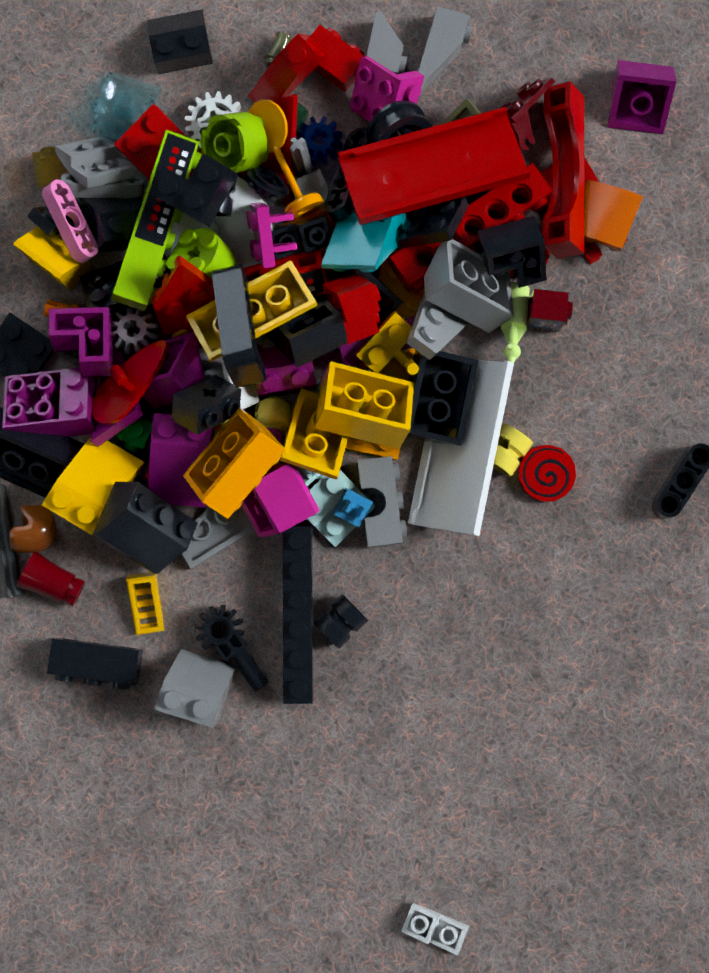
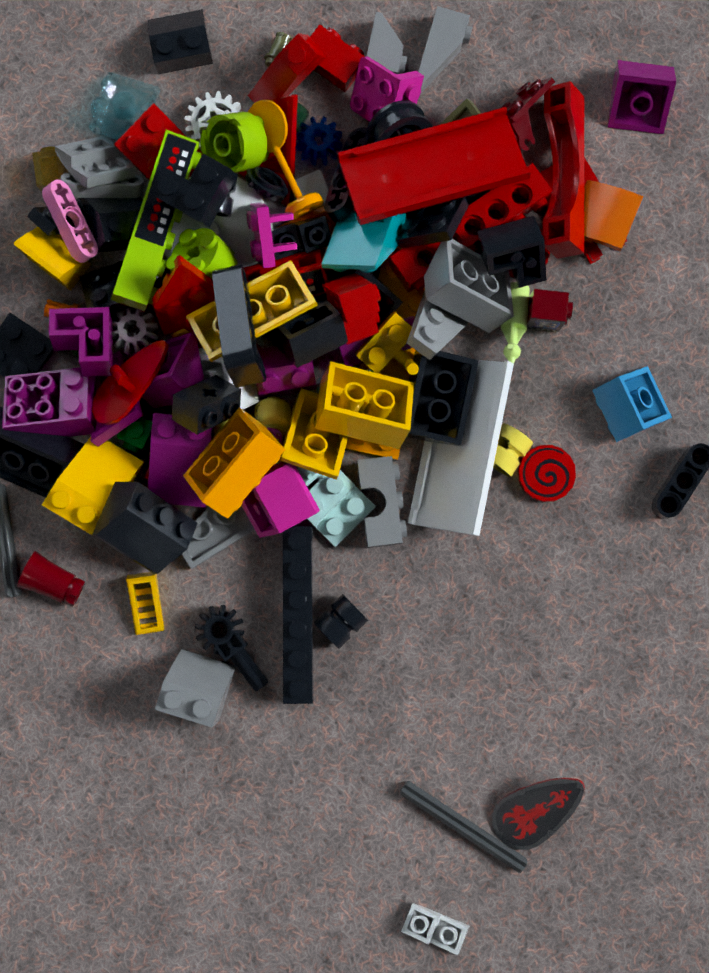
(37, 530): dark orange helmet -> none
(94, 662): black brick -> none
(300, 156): light grey axle -> none
(352, 507): dark azure tile -> none
(463, 826): none -> dark grey axle
(536, 811): none -> shield
(631, 403): none -> dark azure slope

